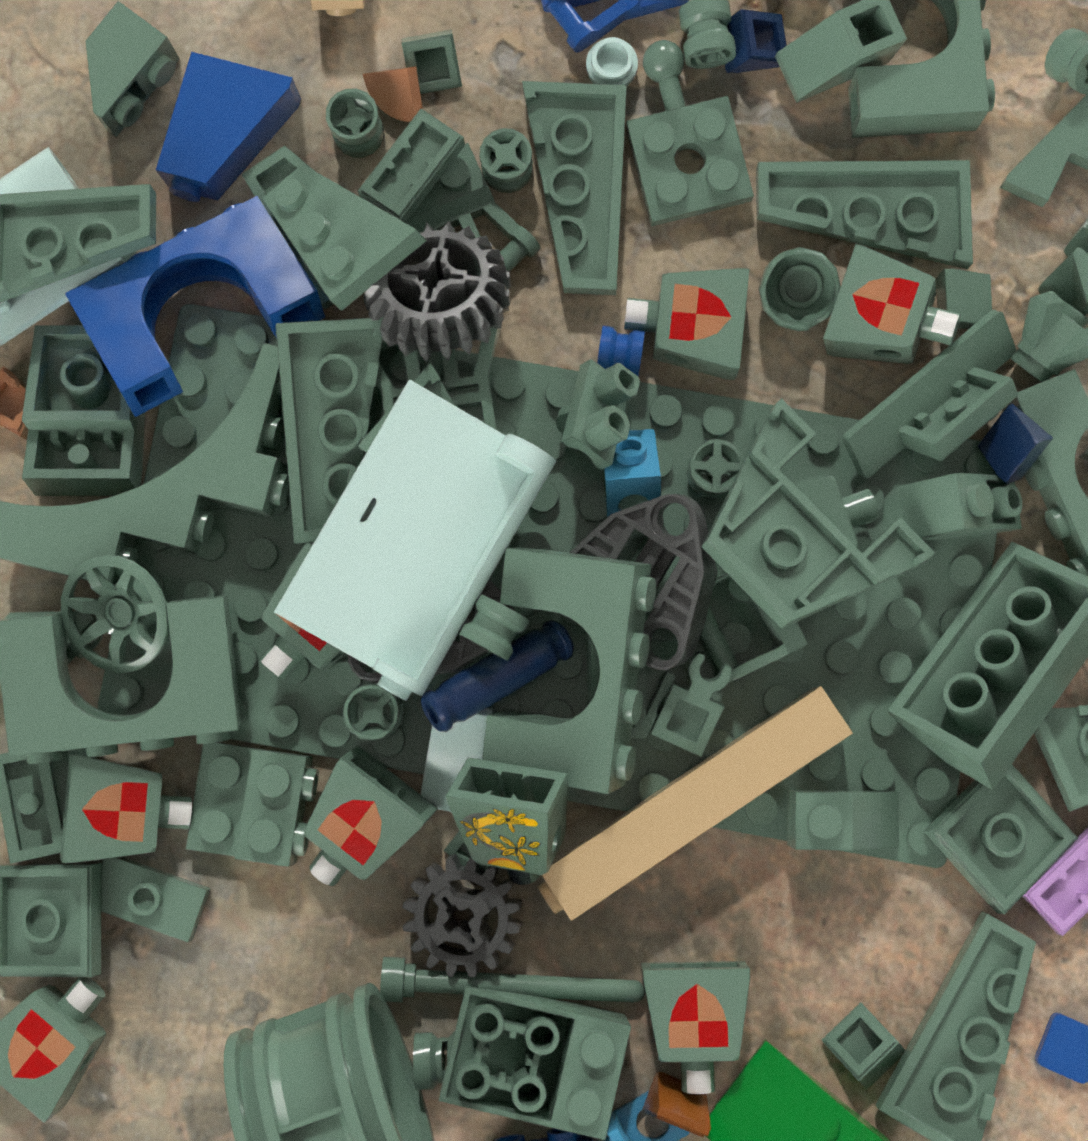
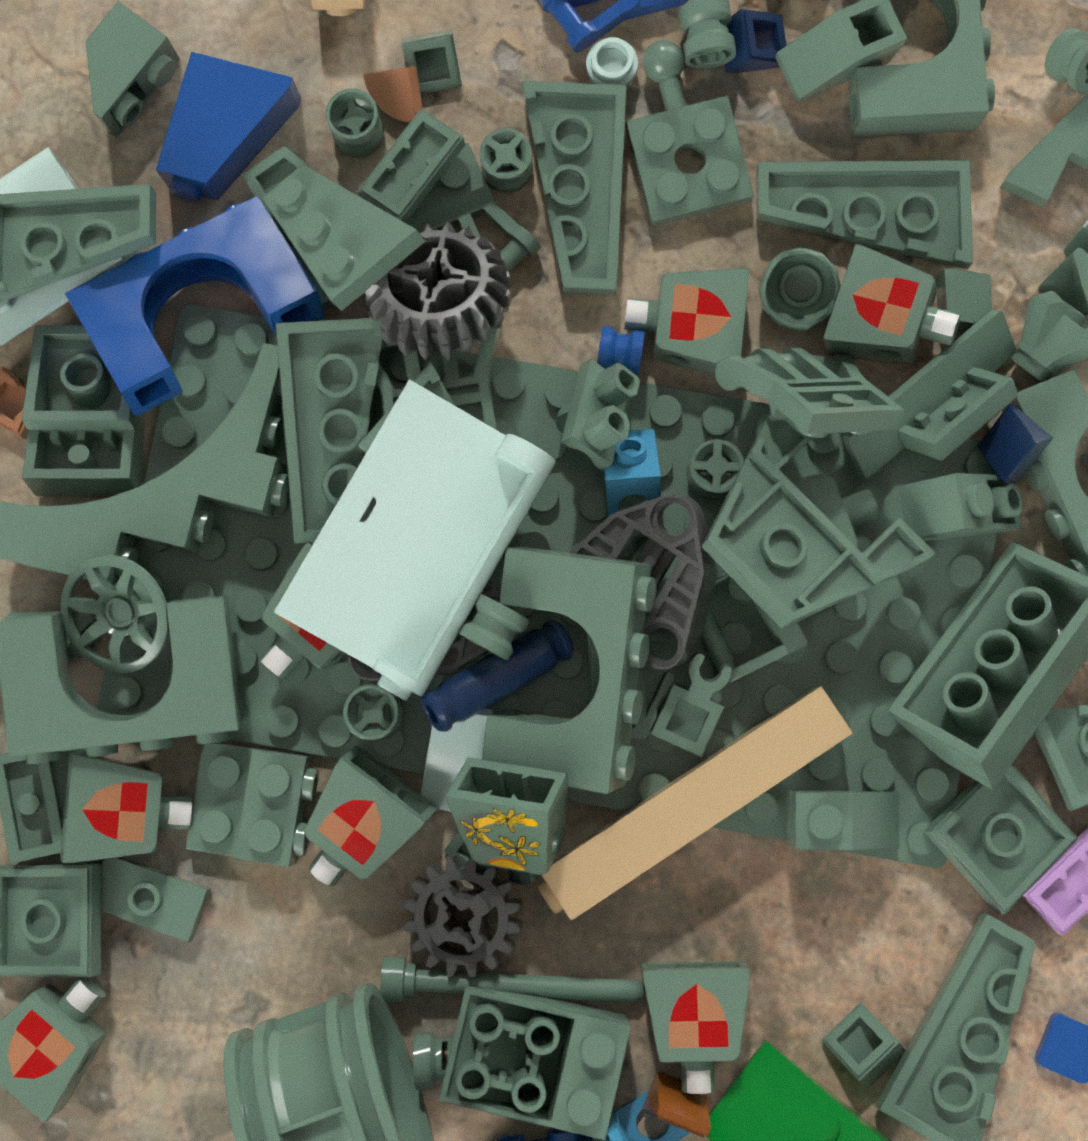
(812, 391): none -> sand green plate

